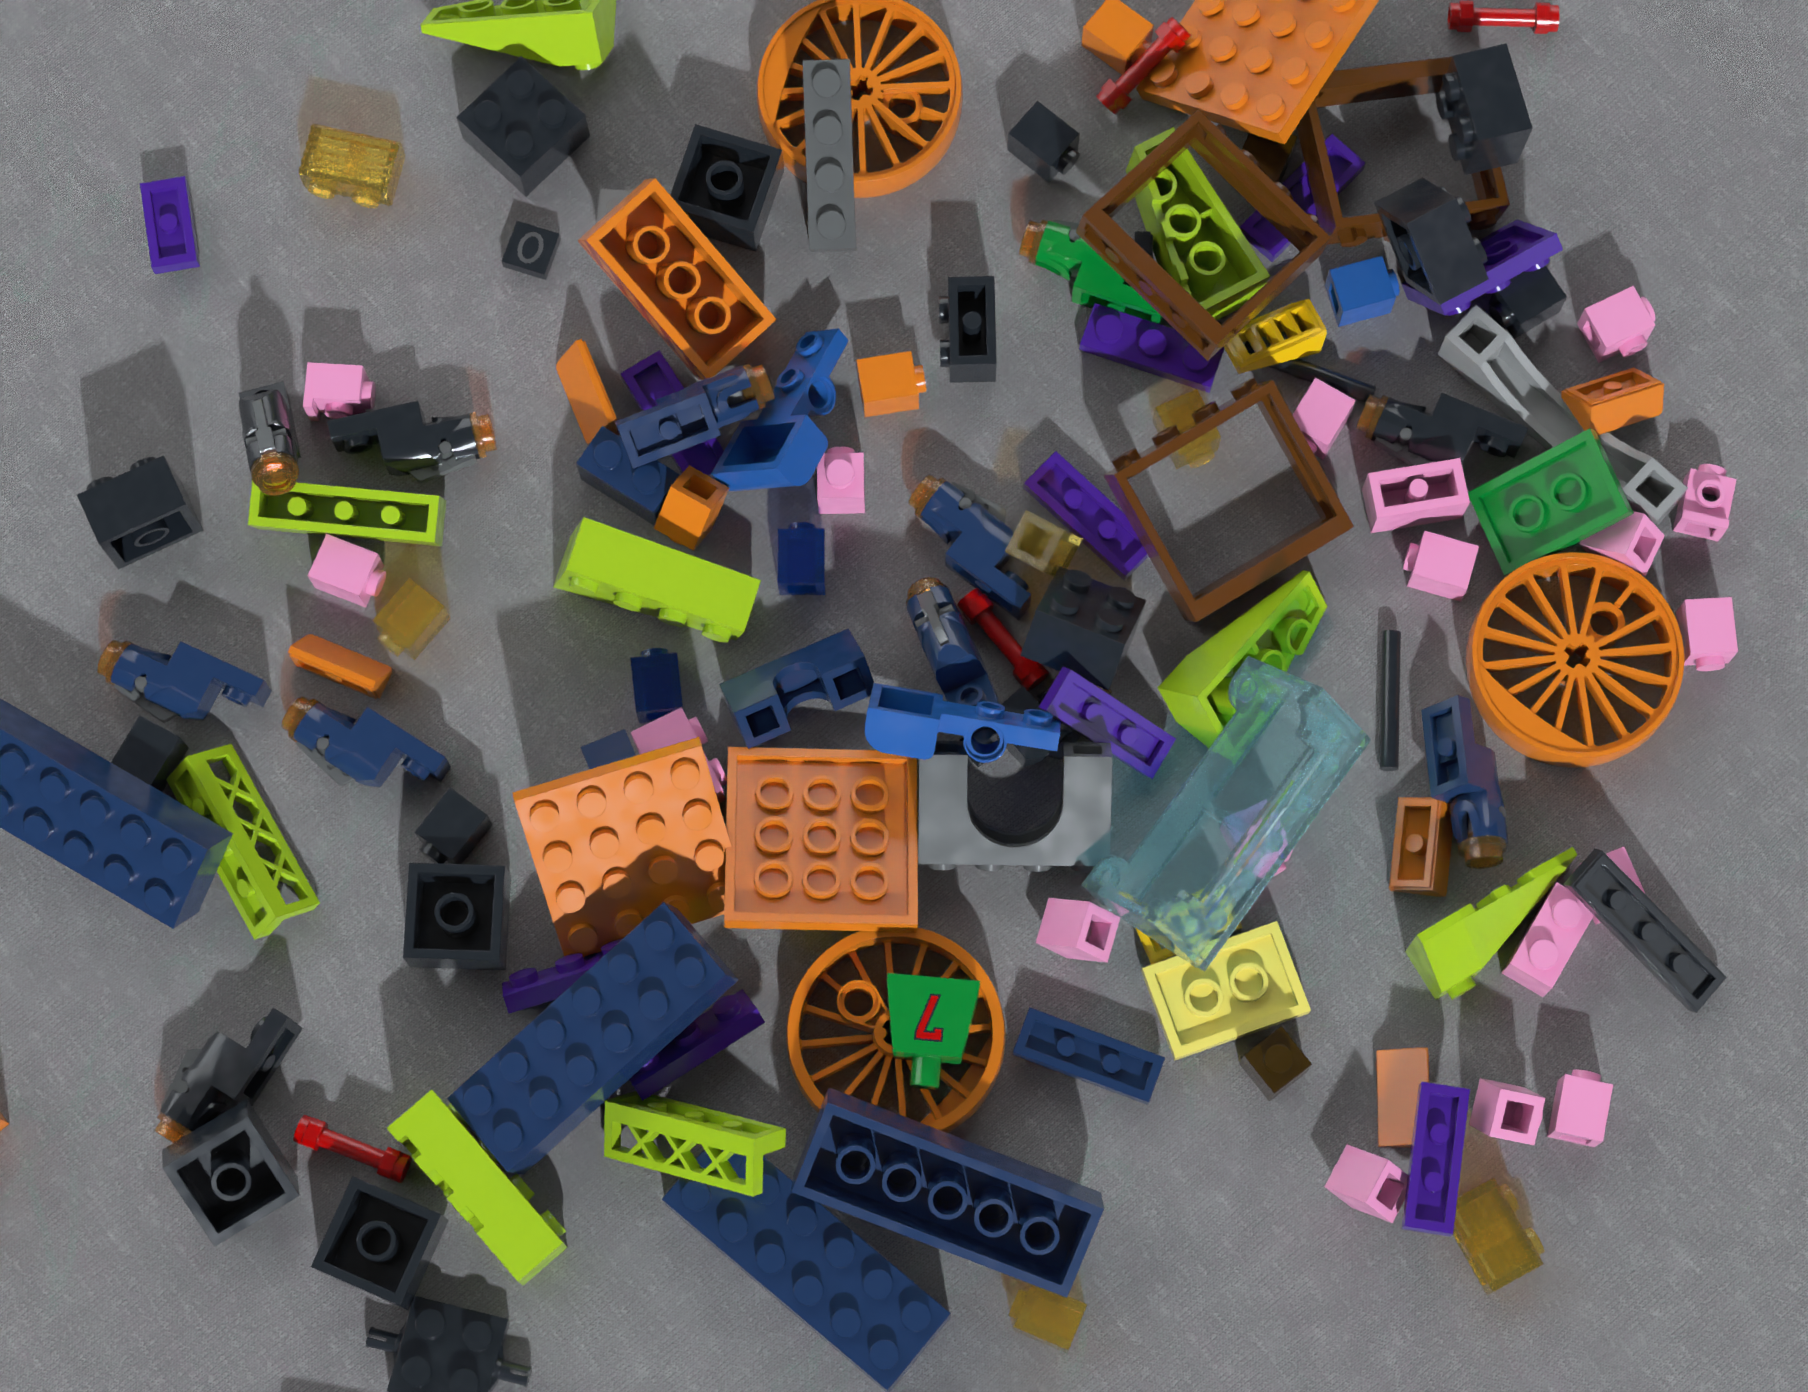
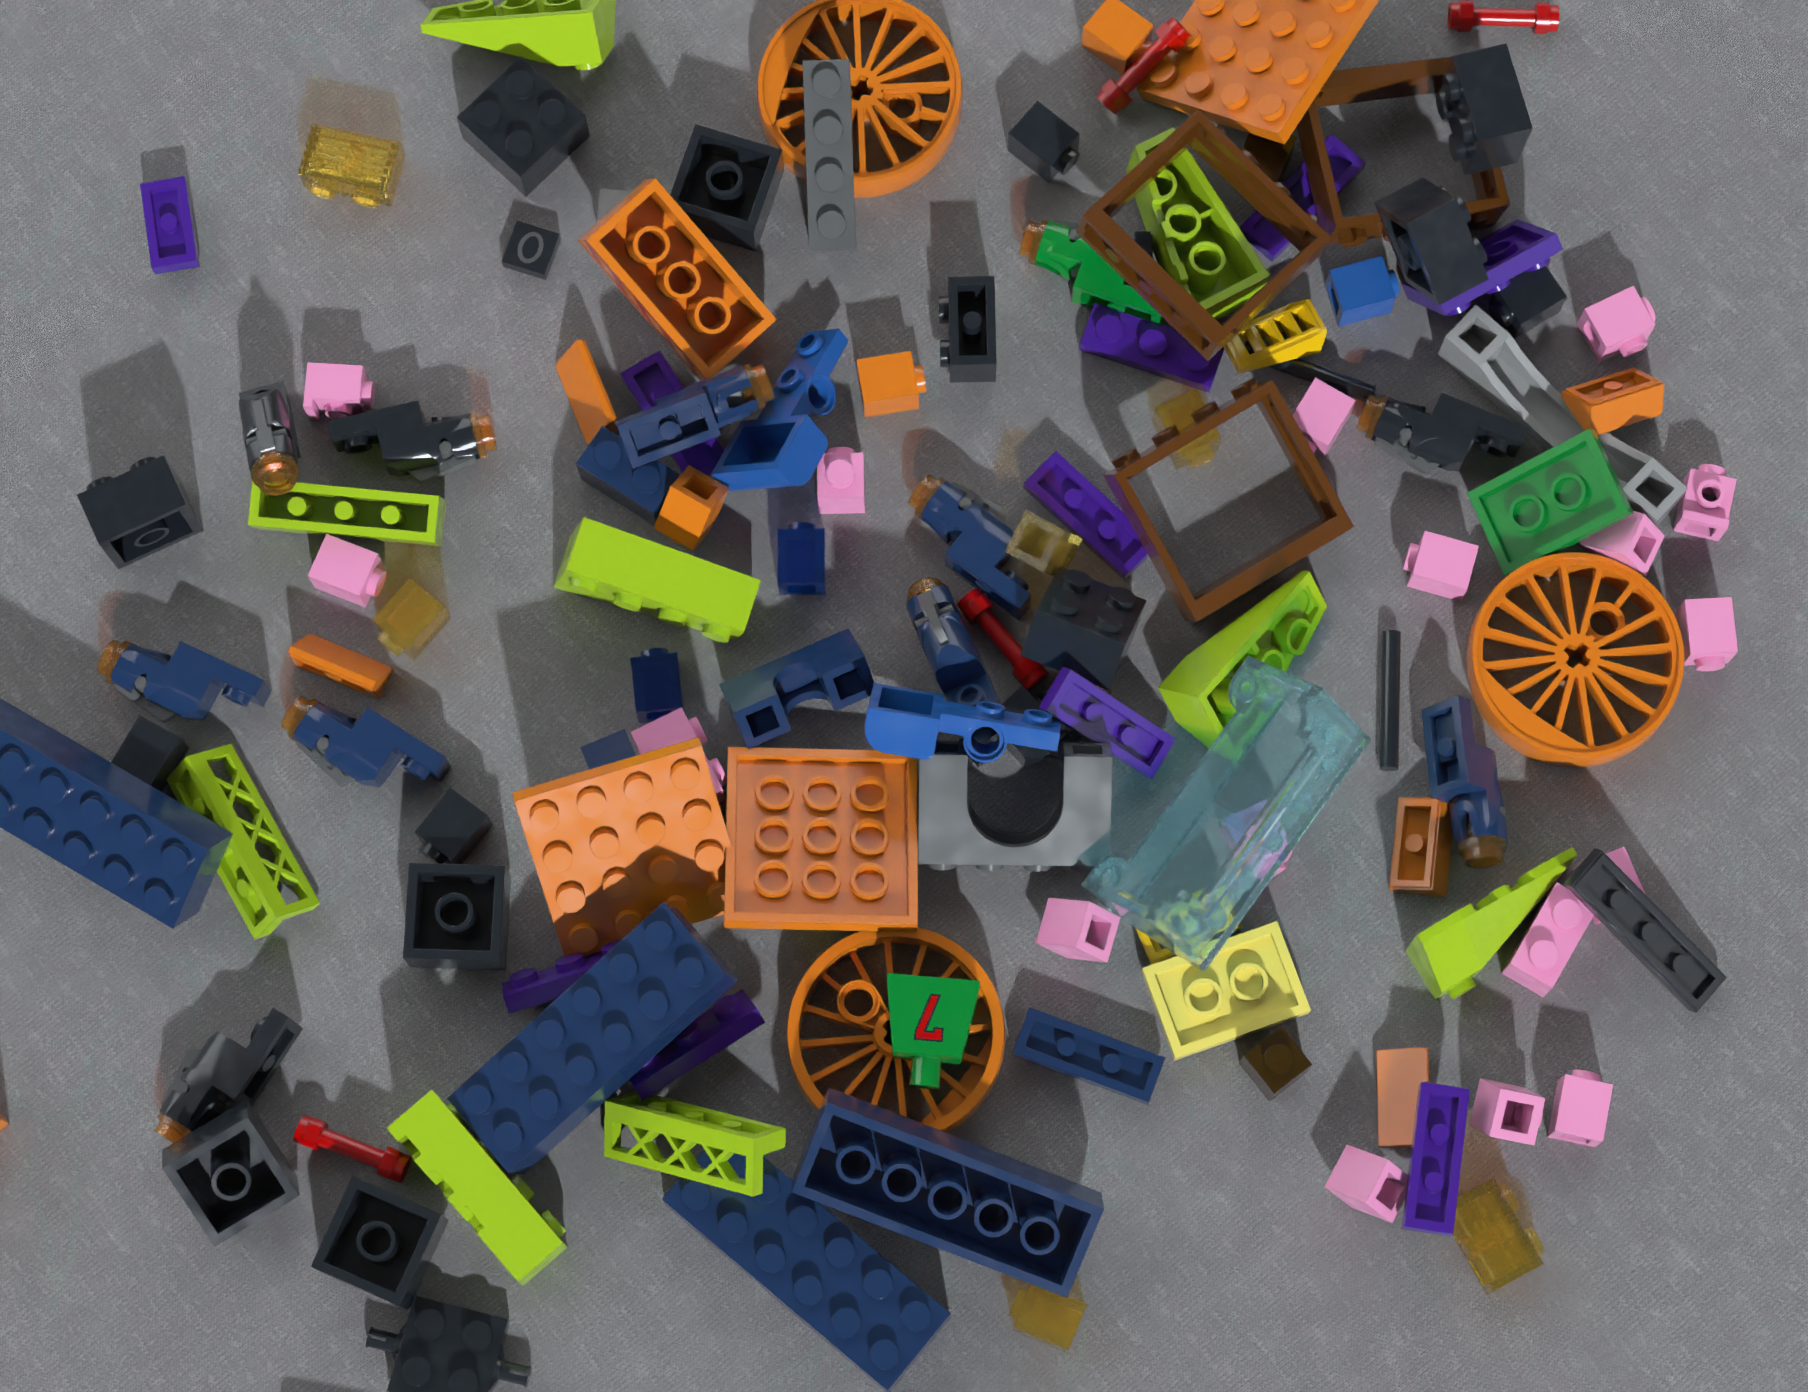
(1415, 495): bright pink brick -> none

